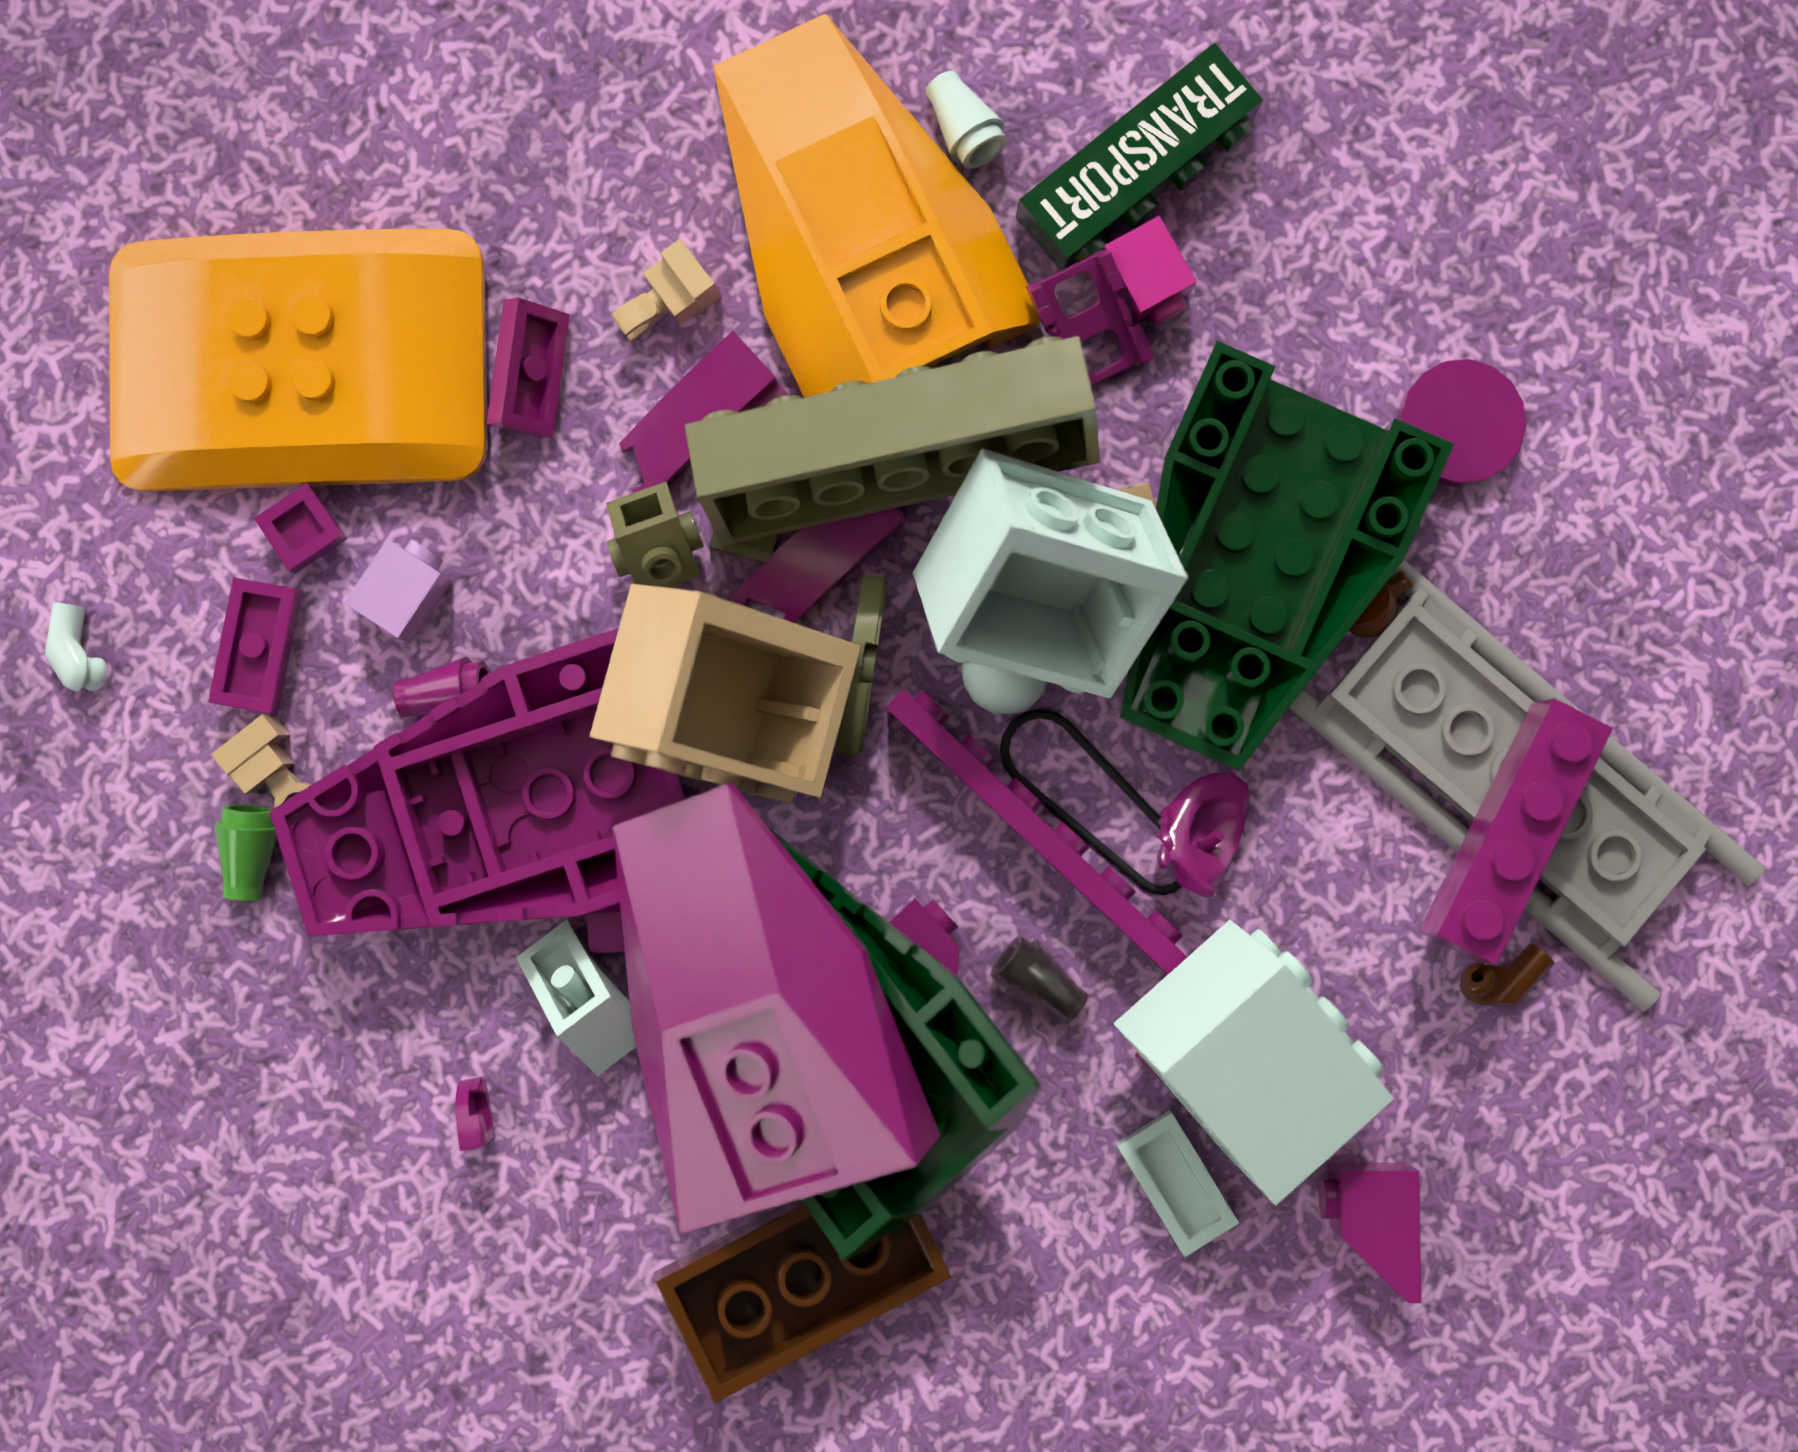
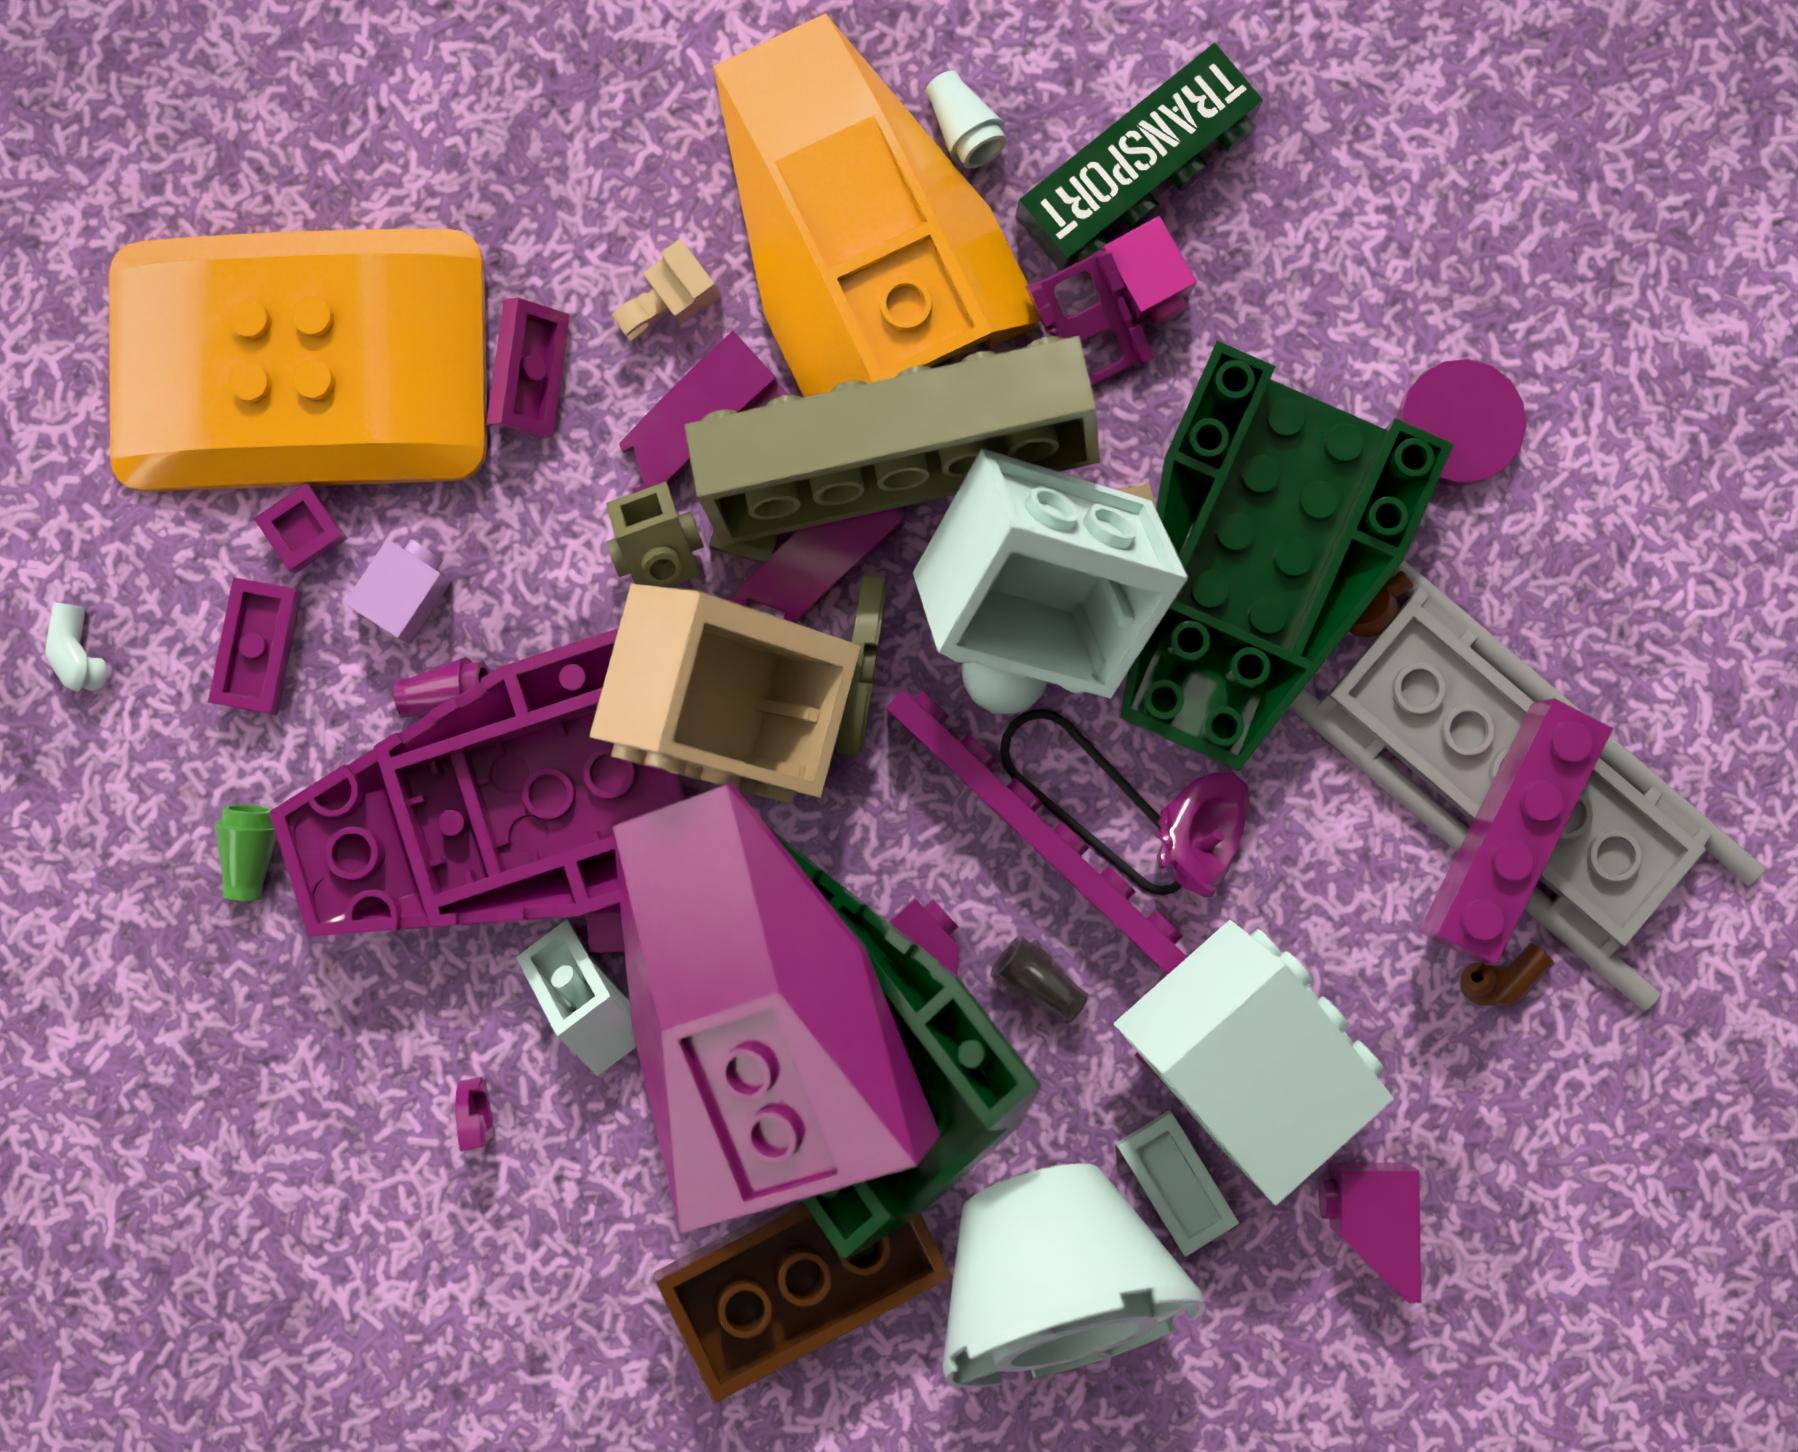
(258, 760): tan piece -> none
(1057, 1278): none -> light aqua cone

